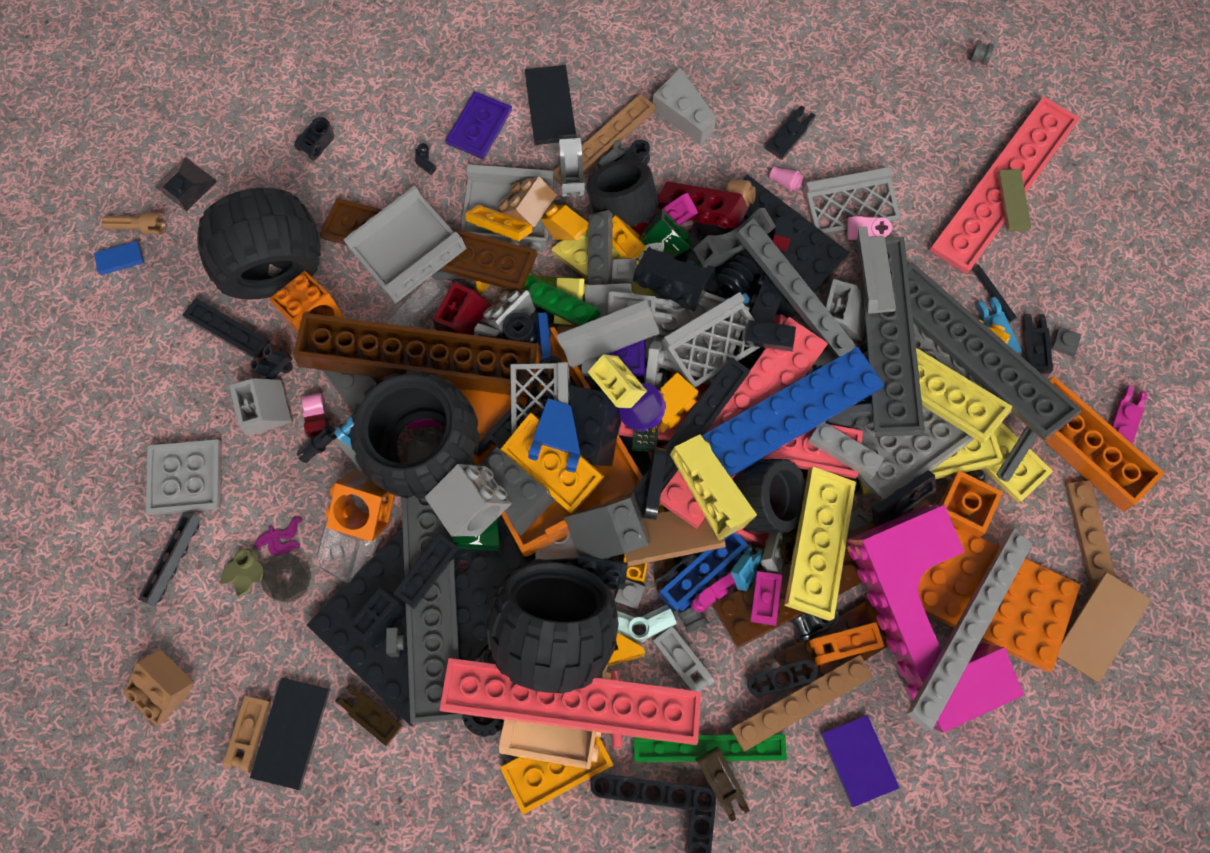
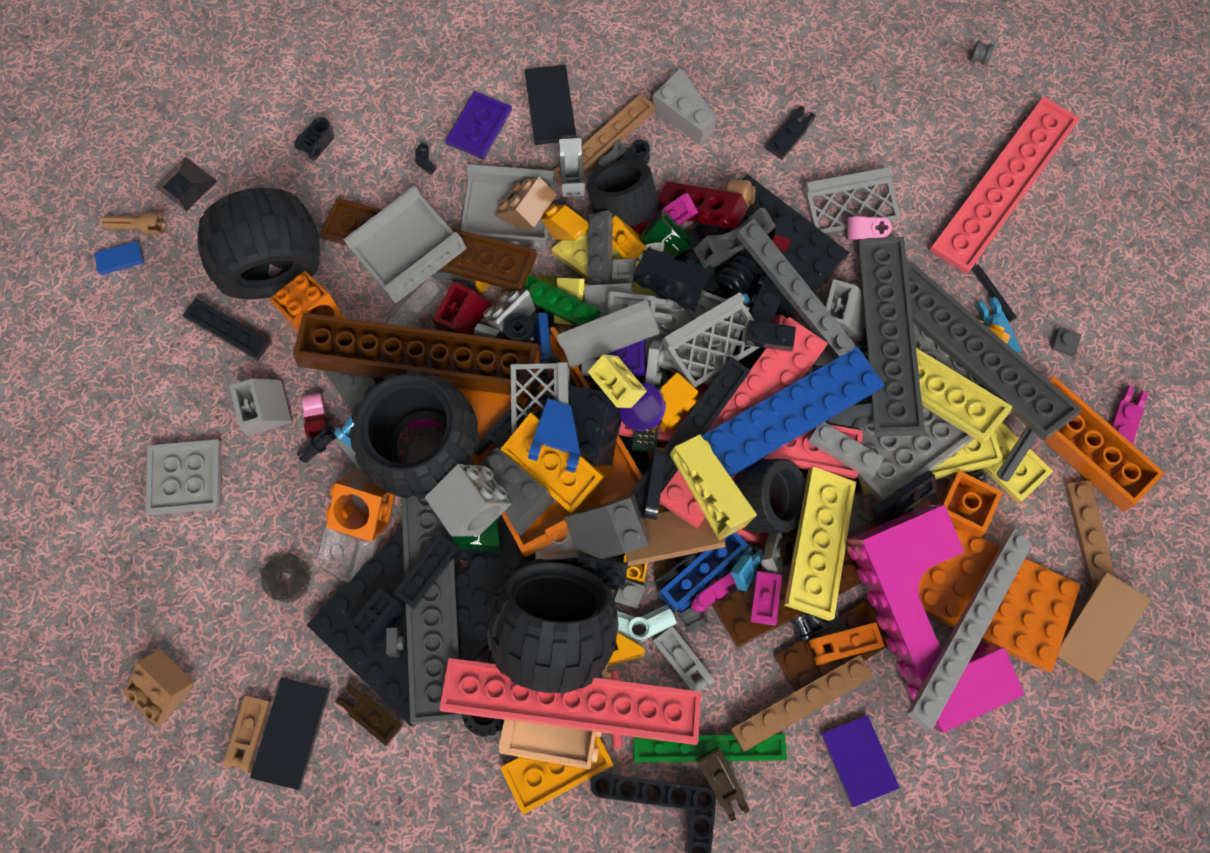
(166, 565): black plate -> none
(243, 571): olive plate -> none
(274, 544): magenta piece -> none
(275, 360): black hips -> none
(498, 222): light orange plate -> none
(787, 178): bright pink cone -> none
(798, 667): black beam -> none
(875, 272): light grey panel -> none
(1014, 200): olive tile -> none
(1038, 344): black hinge -> none

